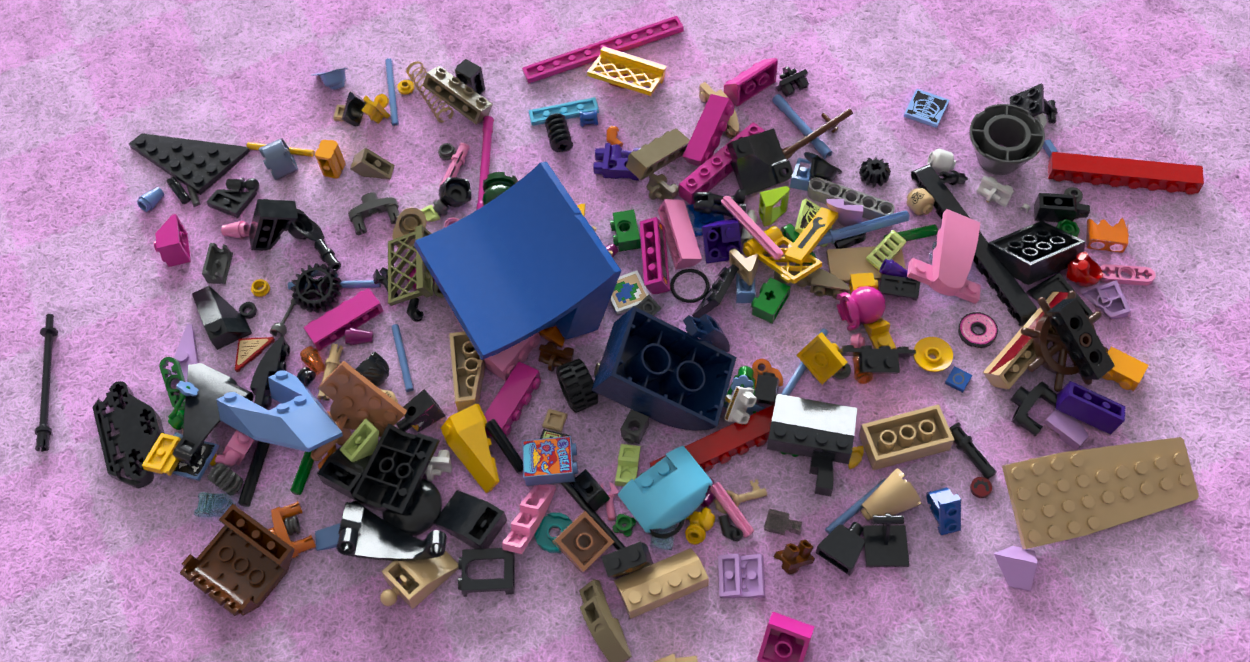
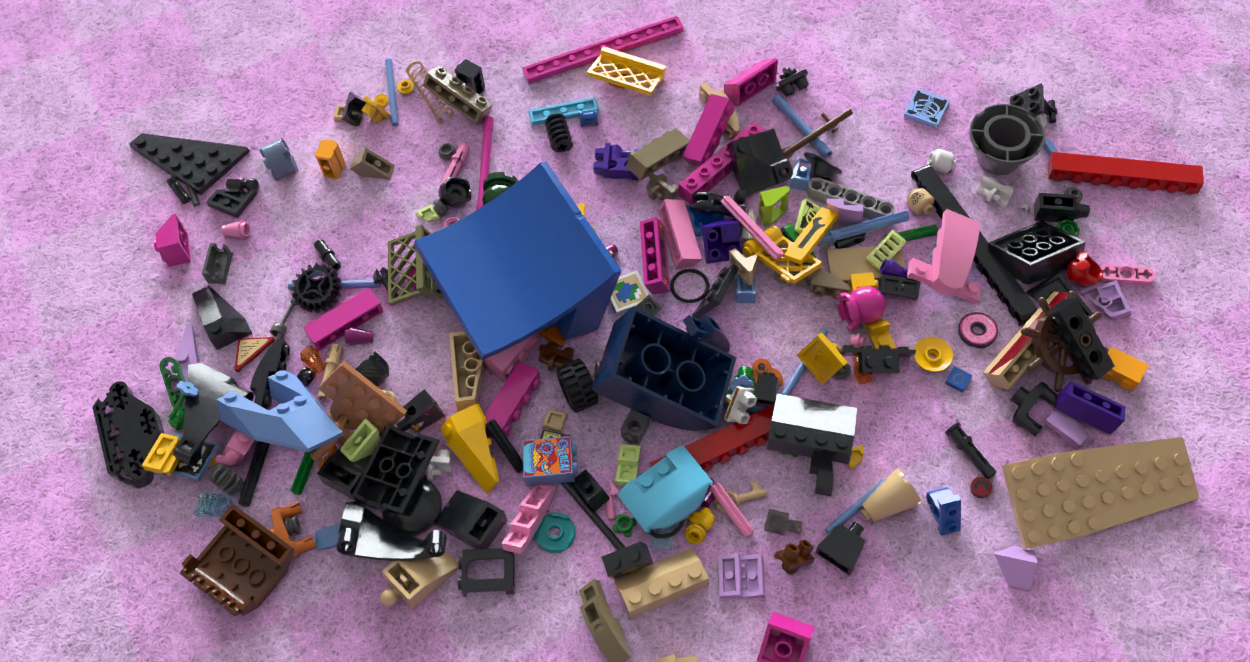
(43, 430): black bar -> none
(150, 199): medium blue cone -> none
(251, 314): black axle -> none
(260, 283): yellow plate -> none
(270, 221): black wedge -> none
(295, 151): yellow bar -> none
(305, 228): black piece -> none
(333, 79): medium blue piece -> none
(372, 205): dark grey connector -> none
(402, 358): medium blue bar -> none
(406, 223): tan piece -> none
(412, 310): black arm -> none
(583, 541): nougat brick -> none
(612, 134): orange arm -> none
(626, 222): green brick -> none
(728, 530): black arm -> none
(771, 300): green brick -> none
(874, 171): black gear -> none
(886, 543): black plate -> none
(906, 437): tan brick -> none
(952, 177): black axle -> none
(1104, 231): orange piece -> none

